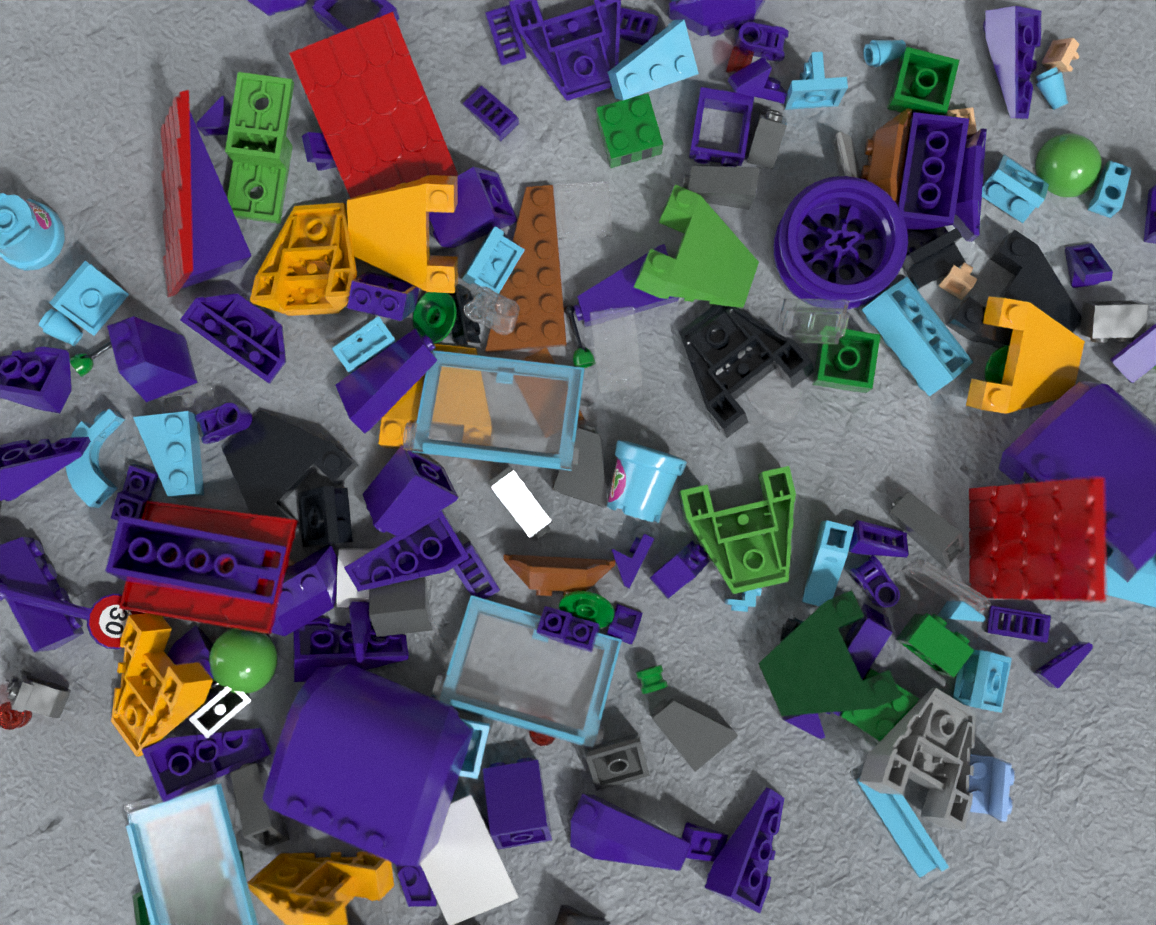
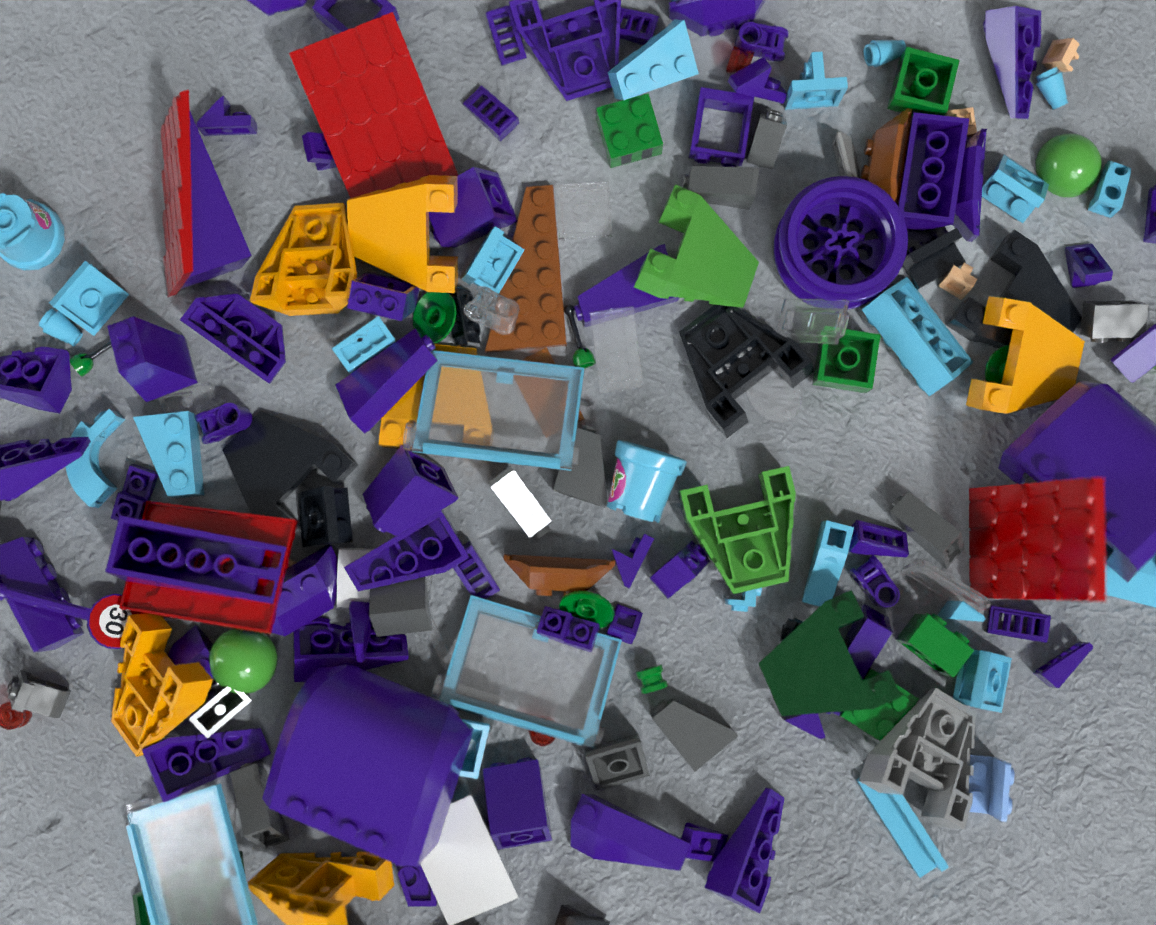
(259, 146): bright green bracket -> none

